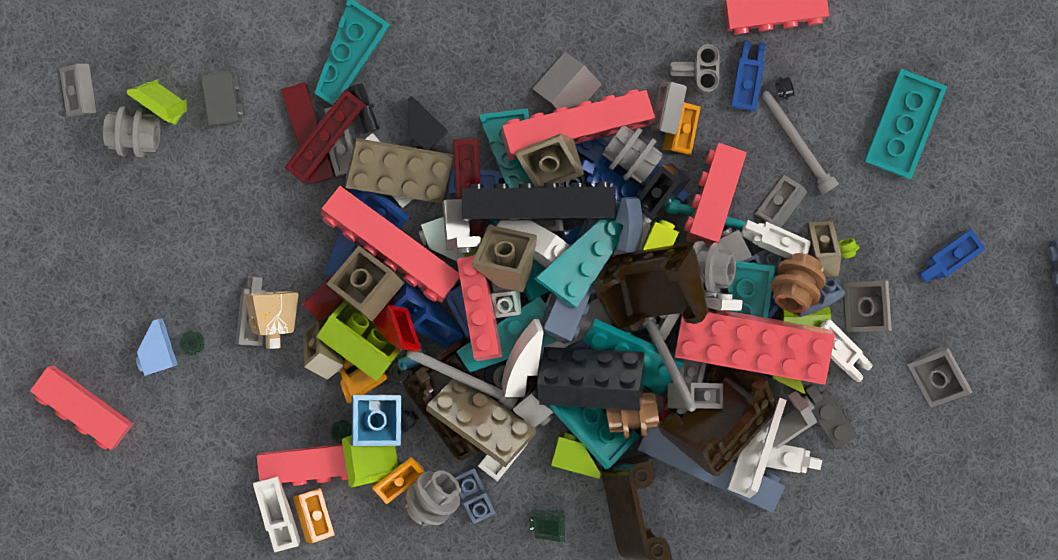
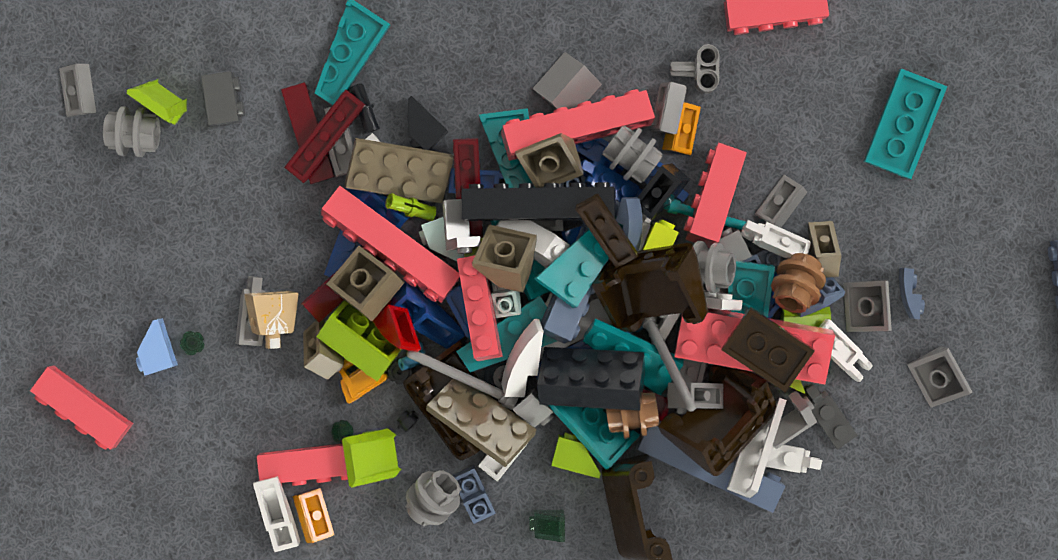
(376, 420): dark azure slope -> none
(398, 480): light orange slope -> none
(410, 207): none -> lime pin
(606, 230): none -> dark brown tile
(748, 78): blue hinge -> none
(768, 349): none -> dark brown plate
(785, 88): black plate -> none
(824, 180): light grey piece -> none
(848, 248): lime plate -> none
(912, 302): none -> sand blue slope
(952, 256): blue hinge -> none

